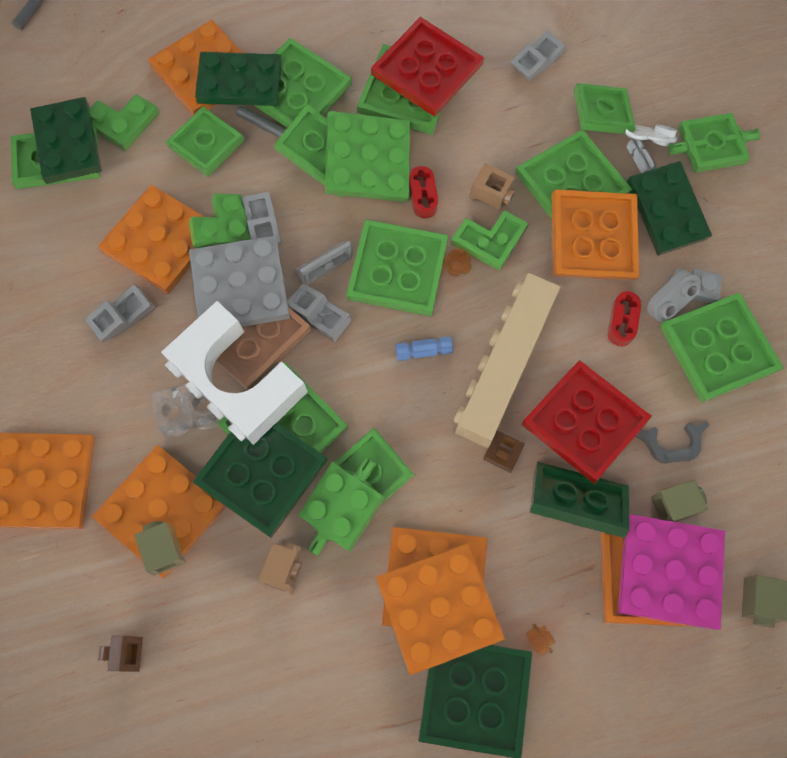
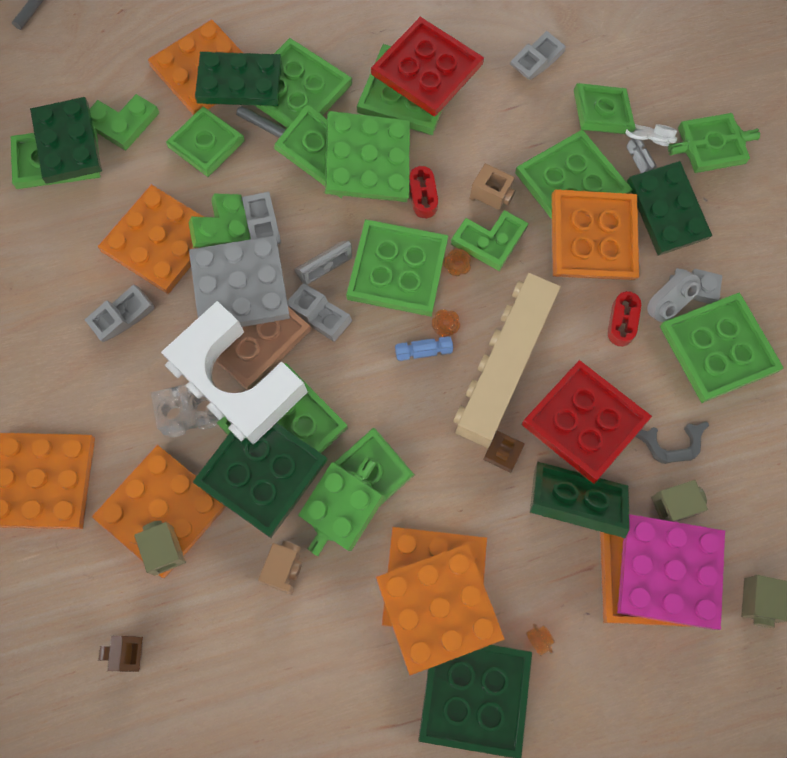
(443, 329): none -> clear orange plate

